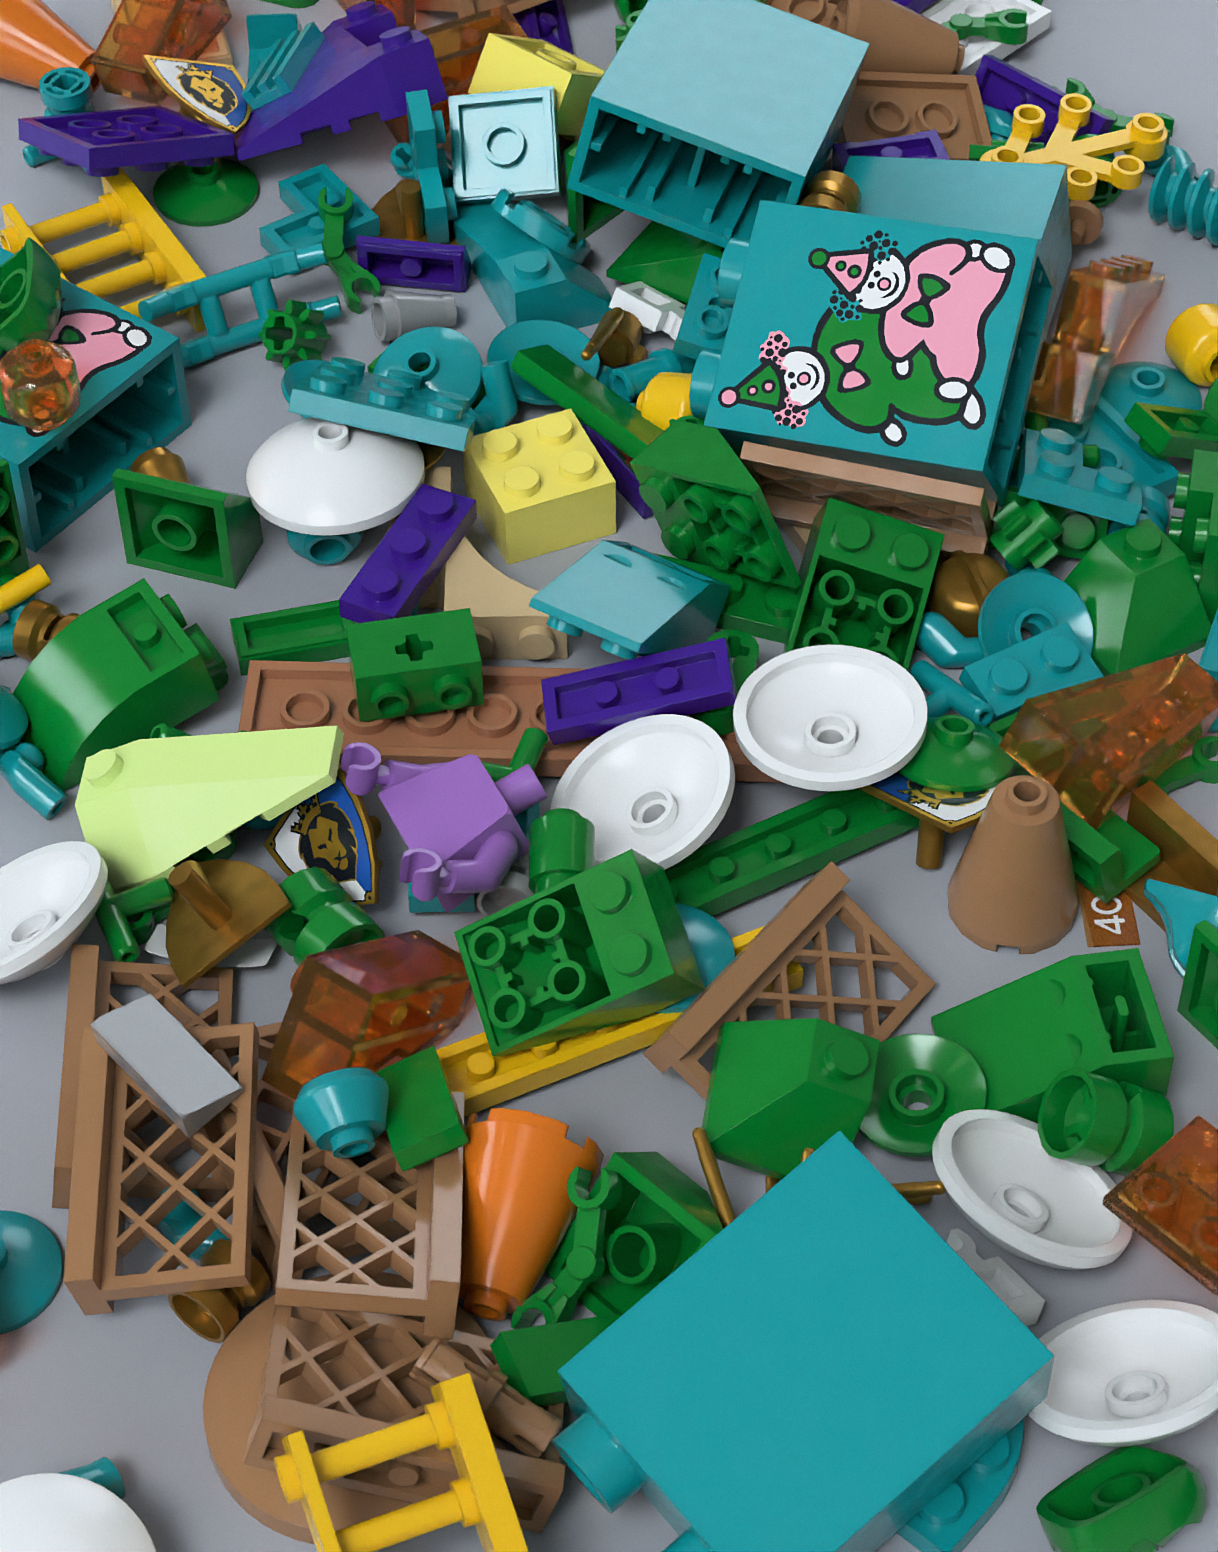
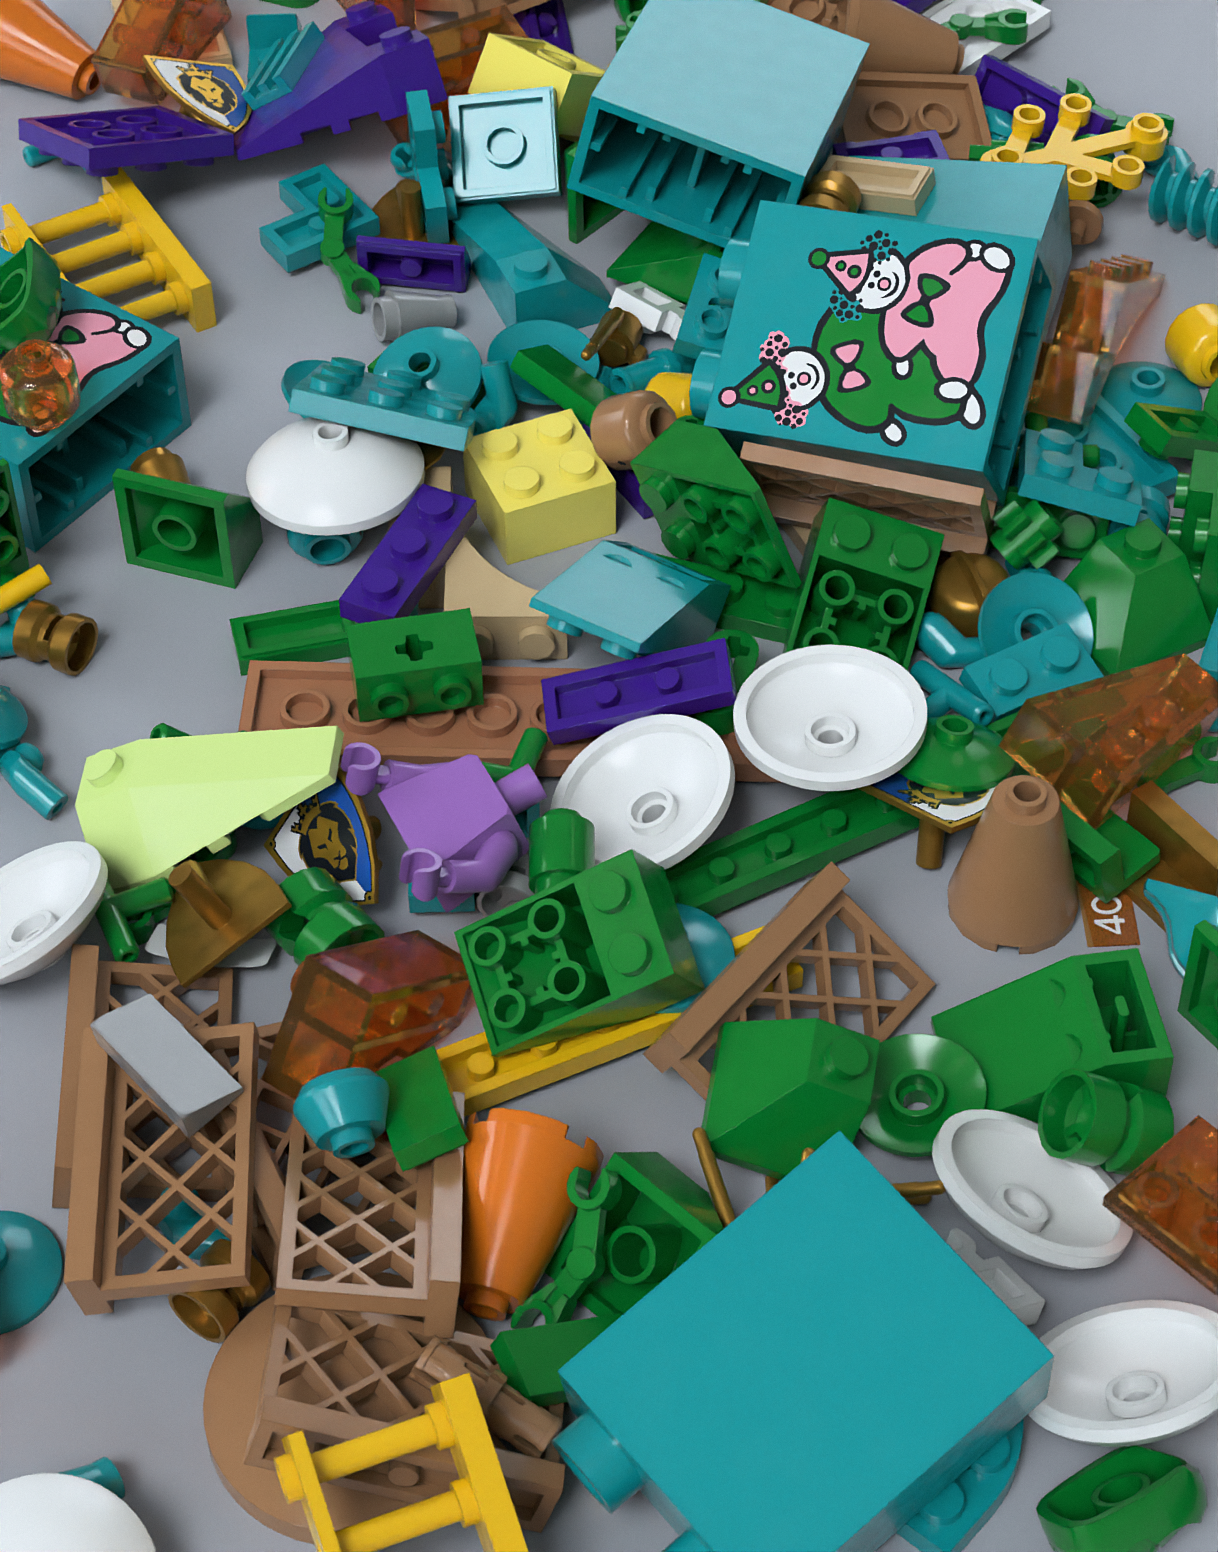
(66, 91): teal wheel -> none
(116, 679): green piece -> none
(205, 193): green dish -> none
(206, 294): teal piece -> none
(294, 334): green gear -> none
(541, 226): teal tile -> none
(627, 425): none -> medium nougat head
(885, 184): none -> tan tile

